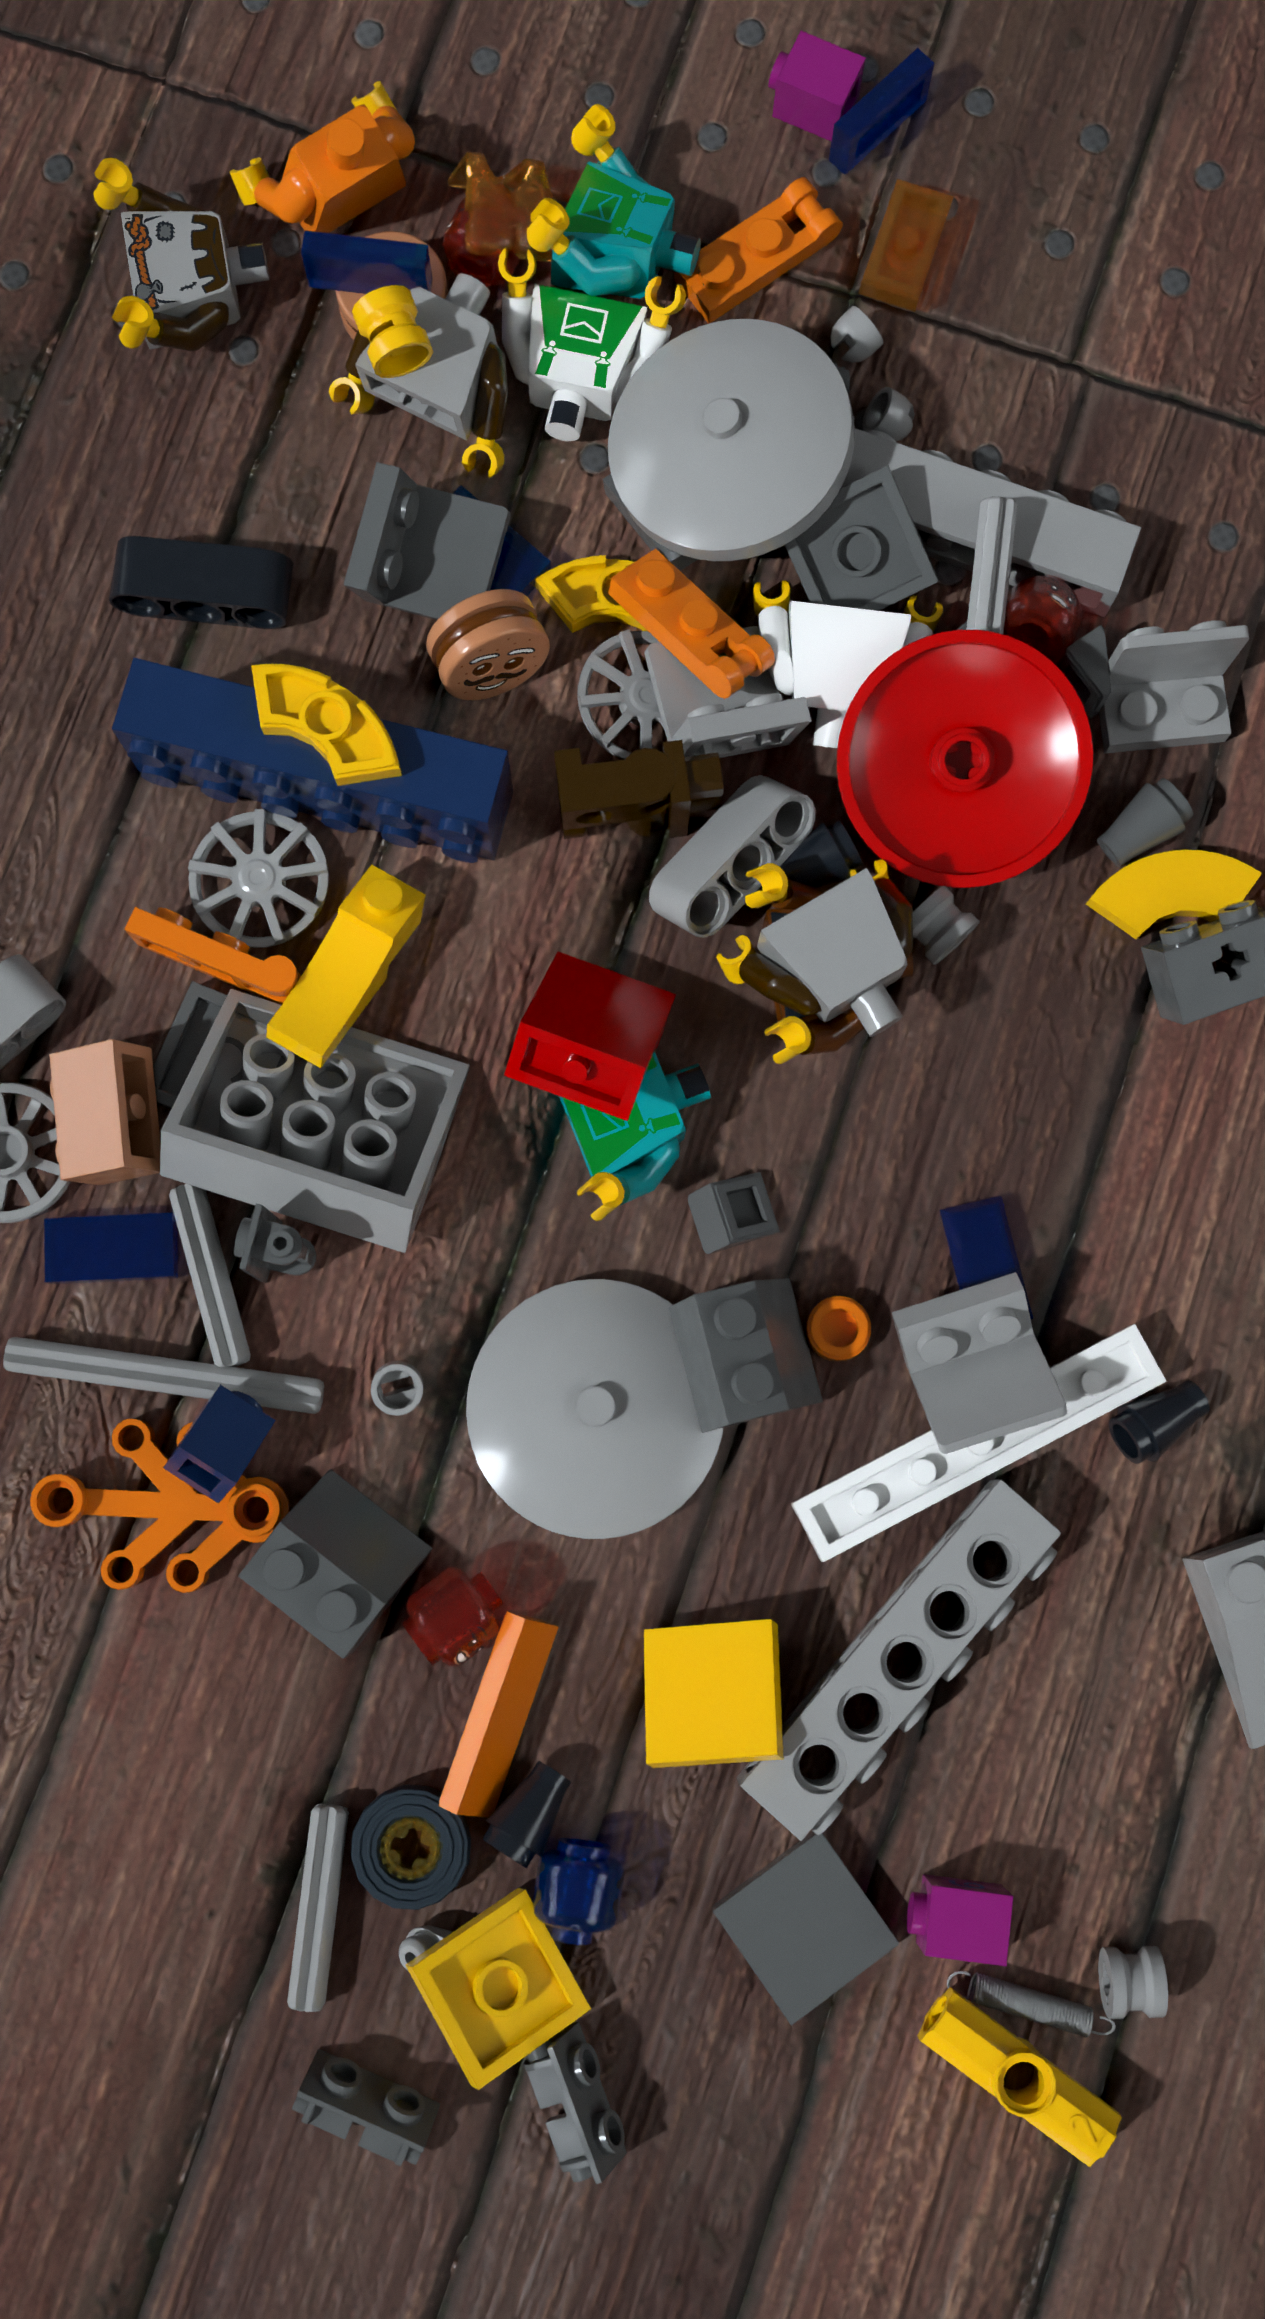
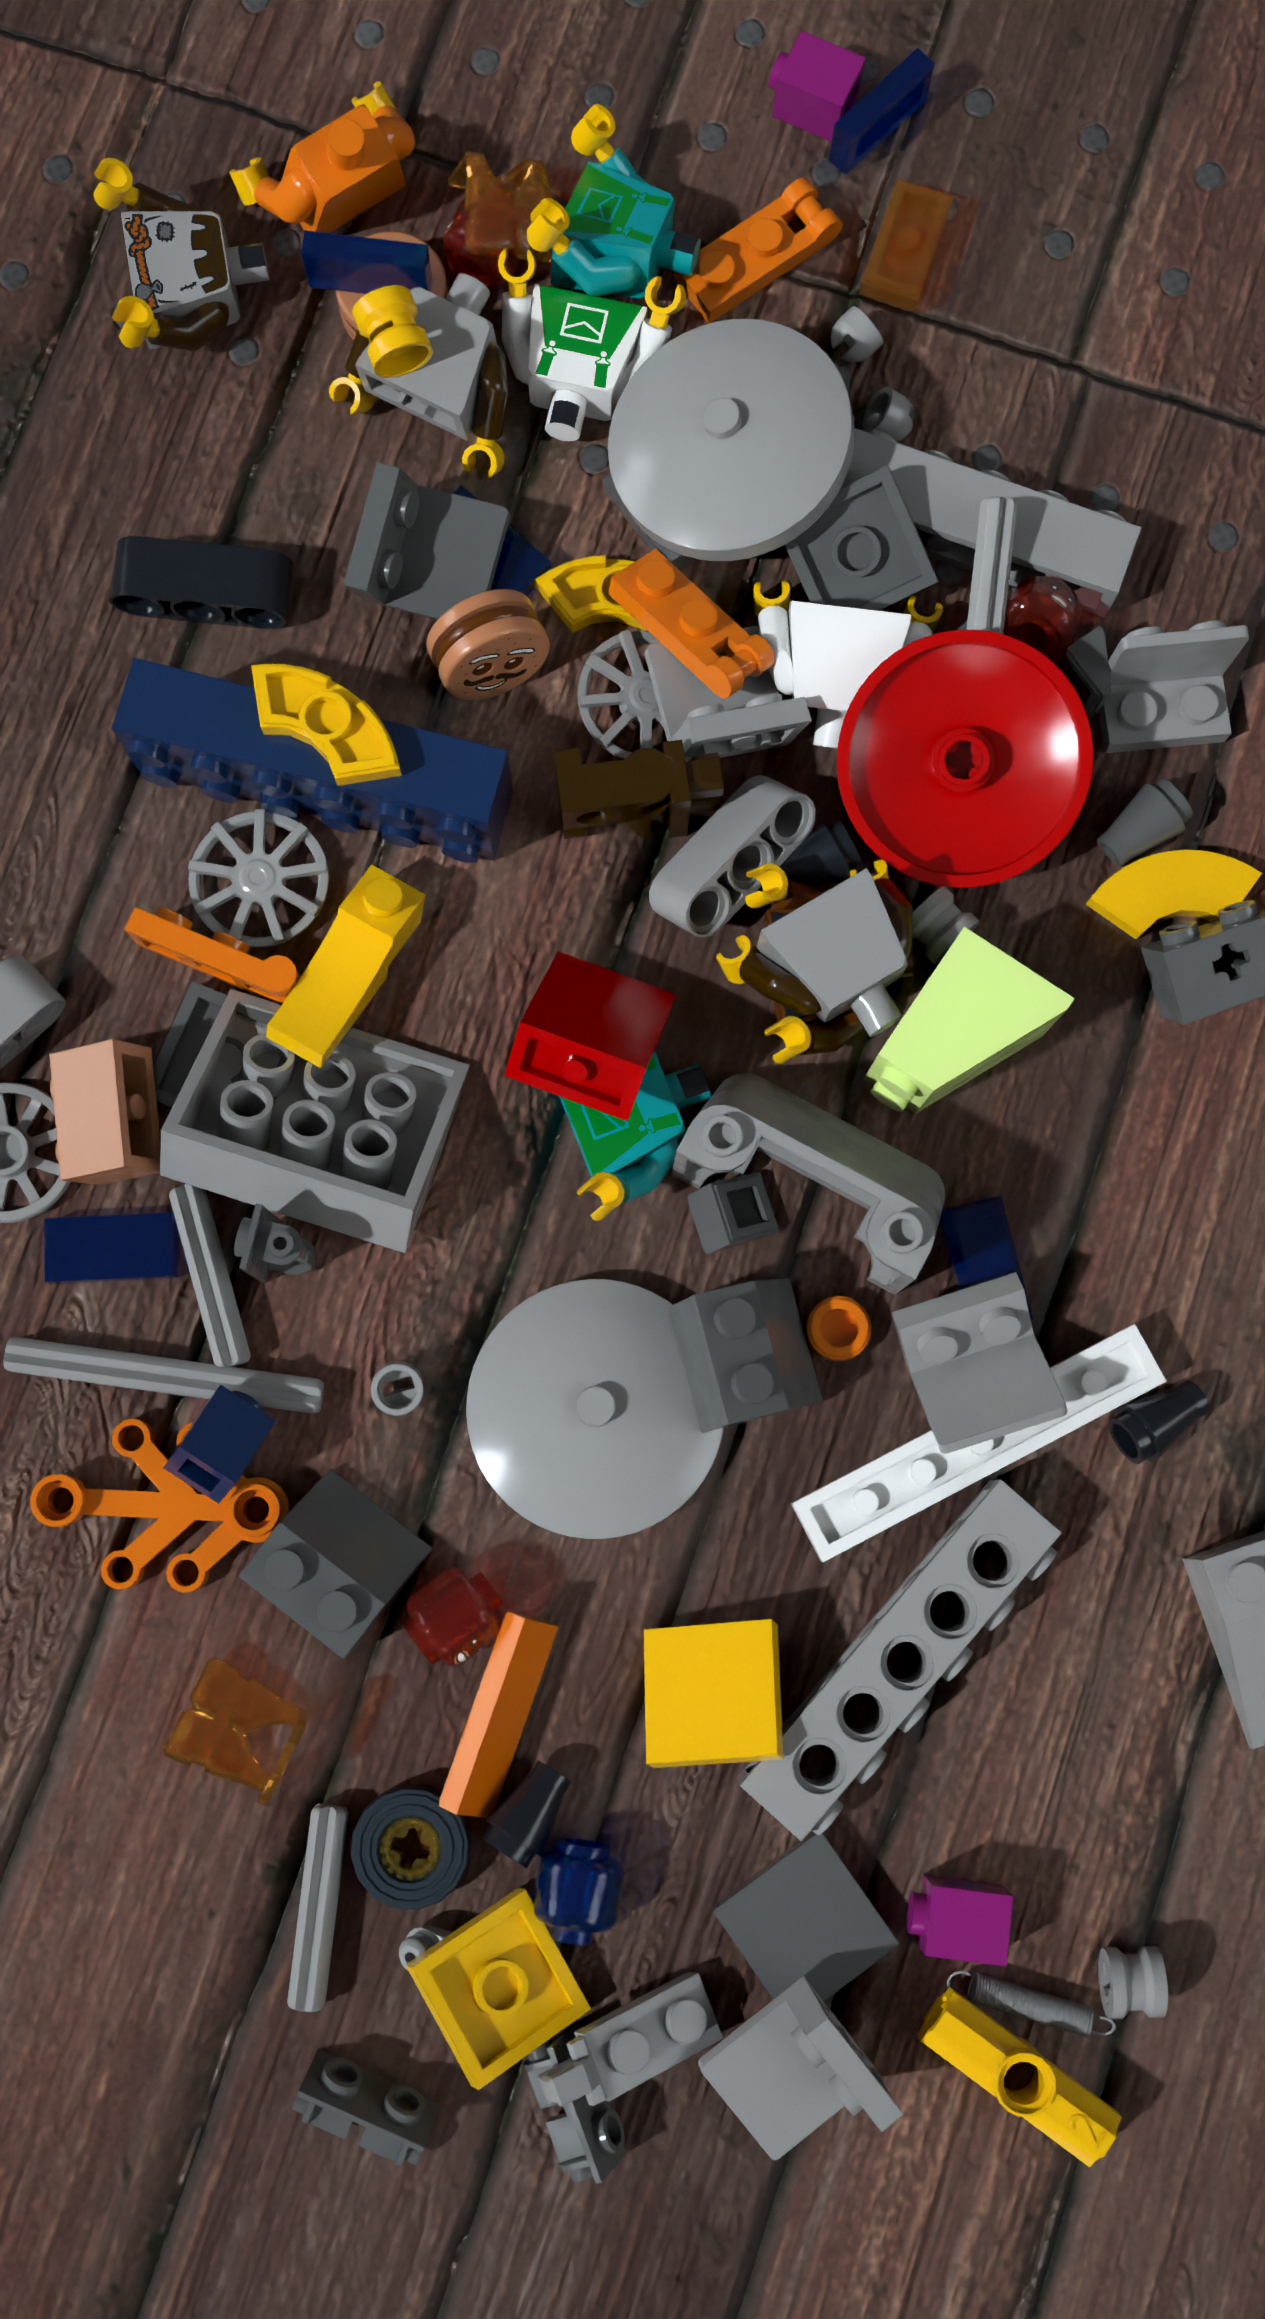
(219, 1722): none -> clear orange piece
(634, 2043): none -> light grey hinge
(795, 2071): none -> light grey bracket
(897, 1190): none -> light grey windscreen
(963, 1023): none -> yellowish green slope

